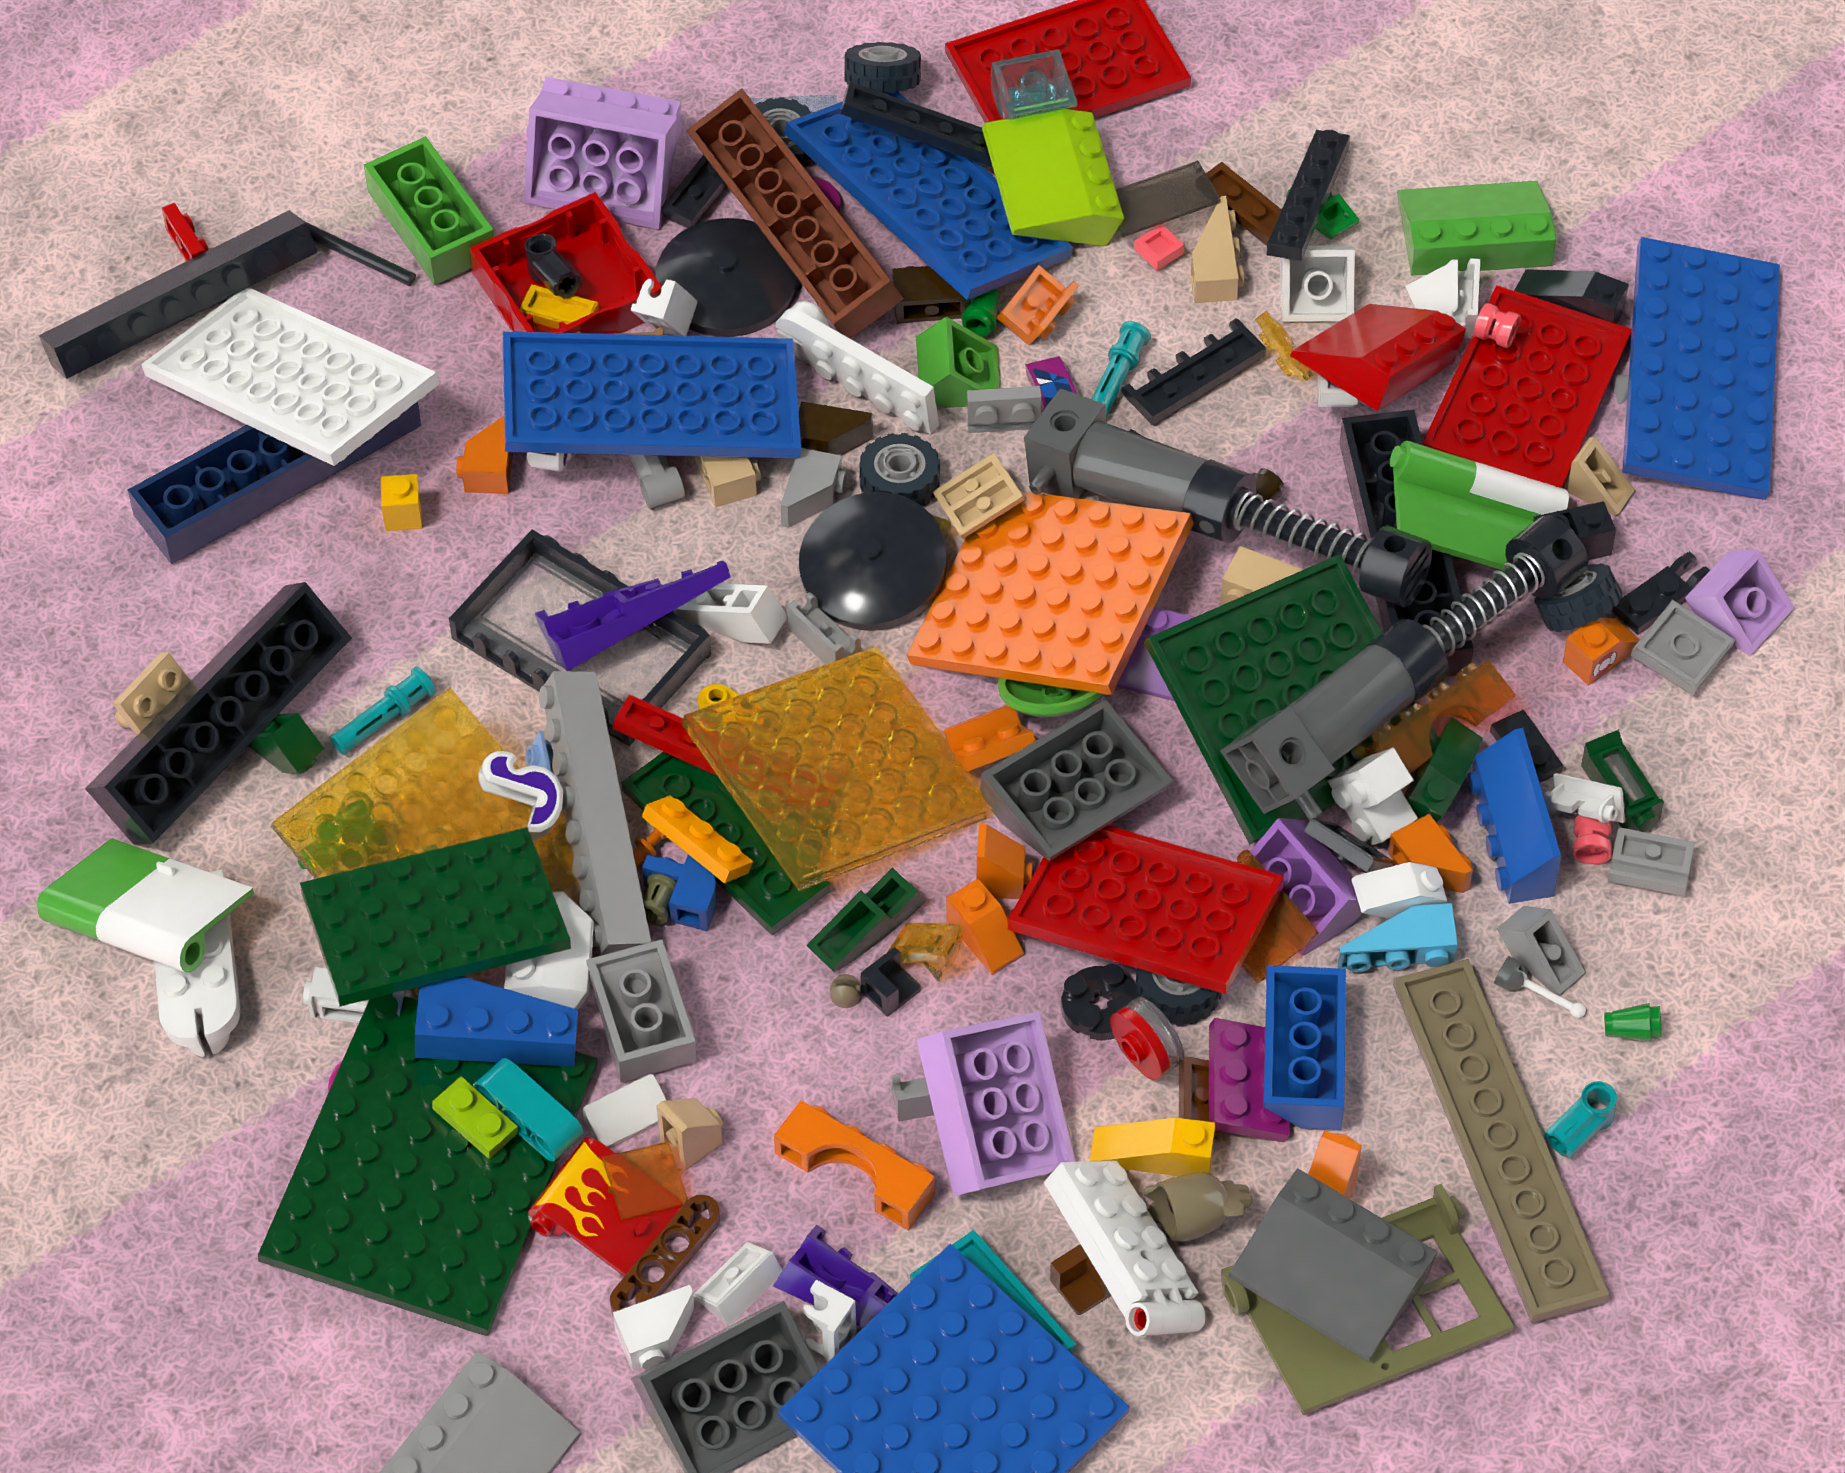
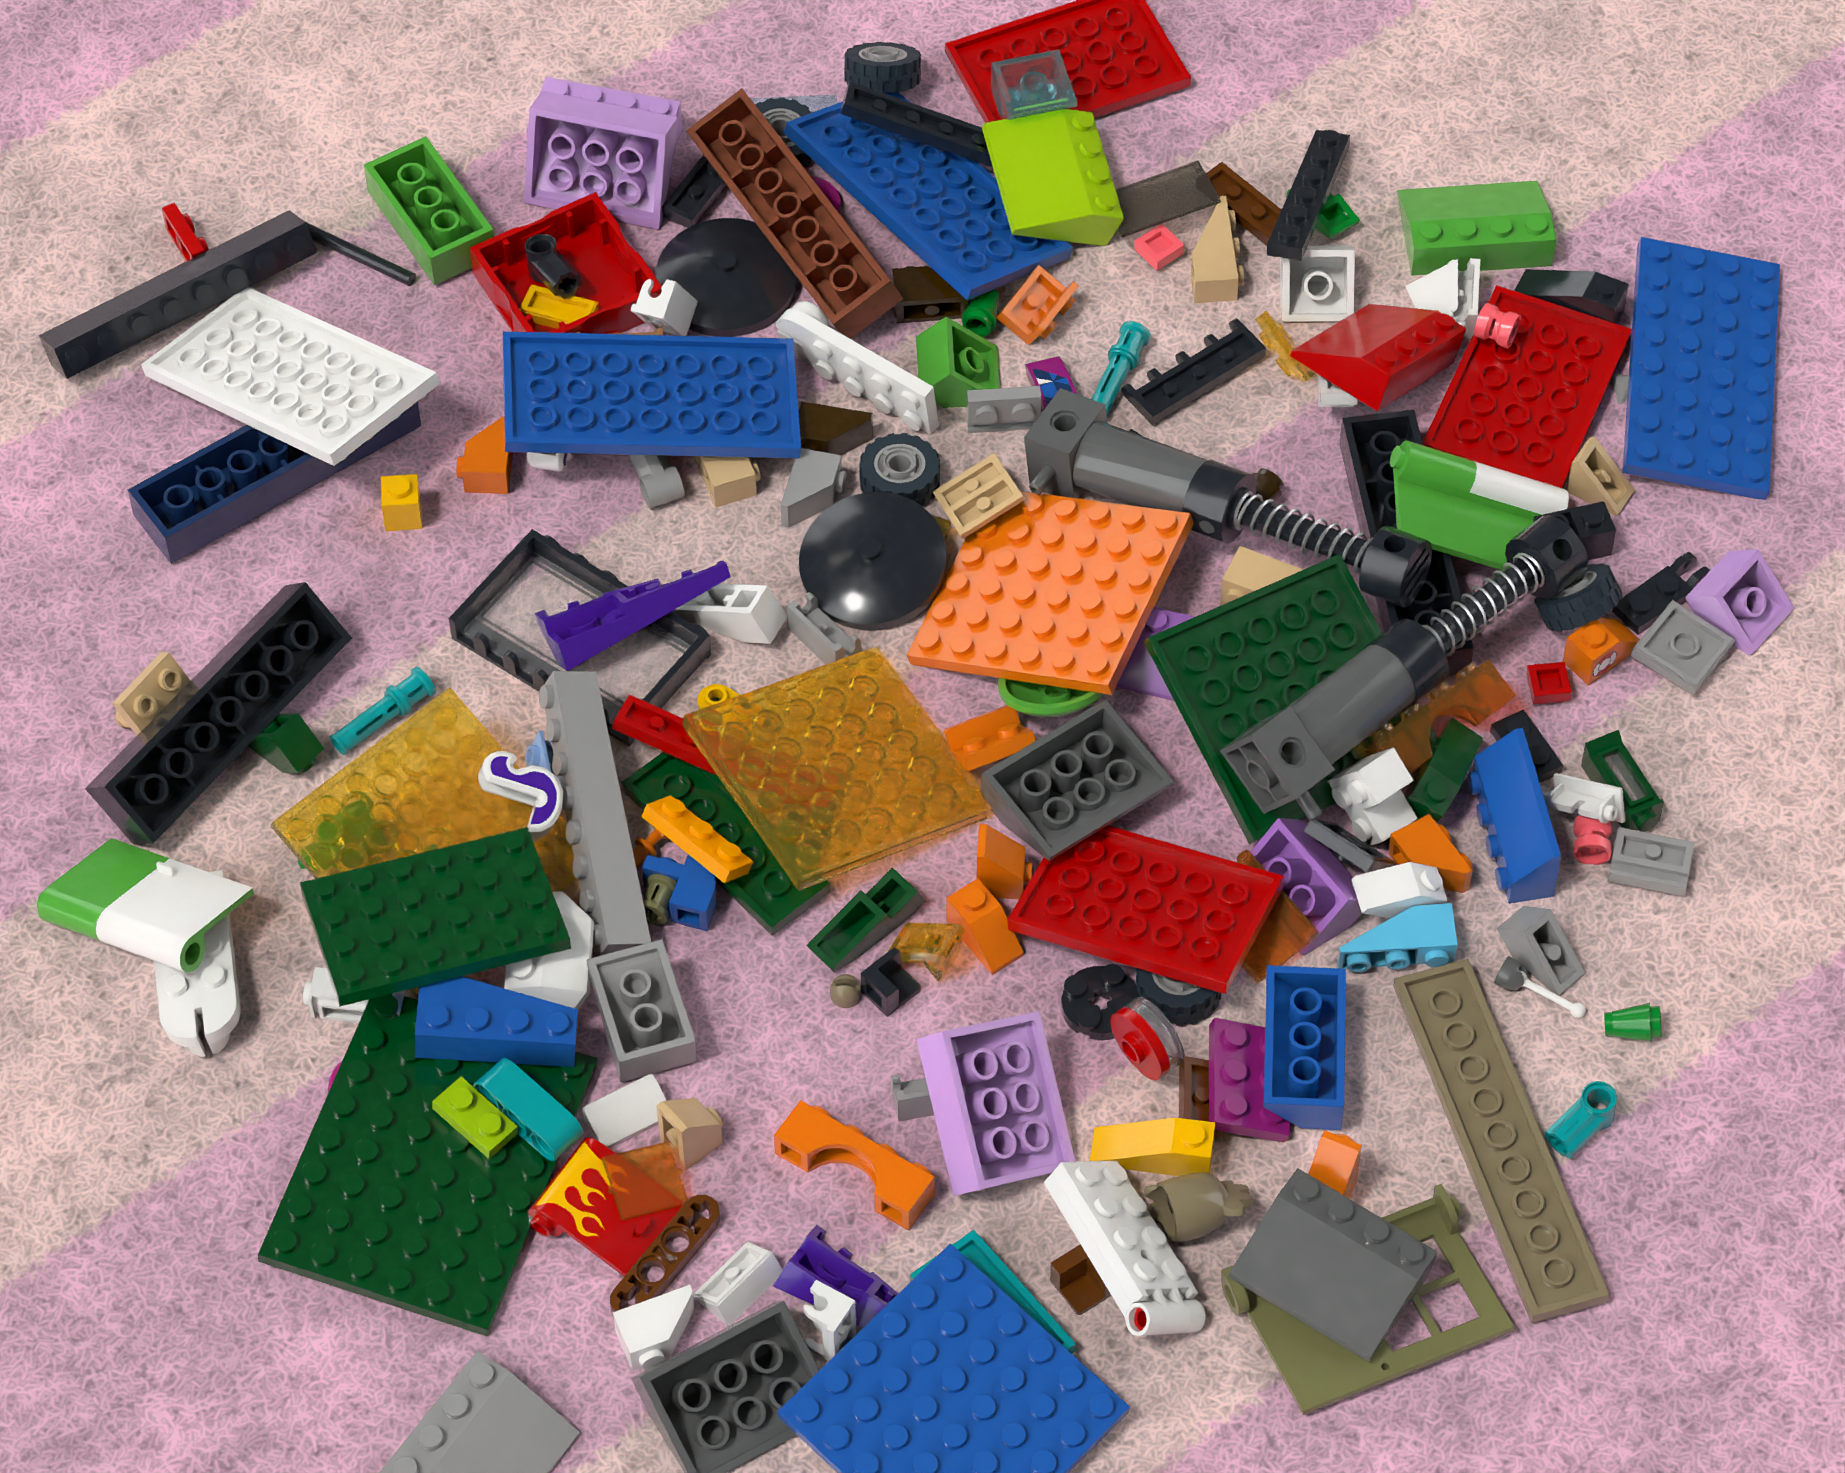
(1548, 683): none -> red plate

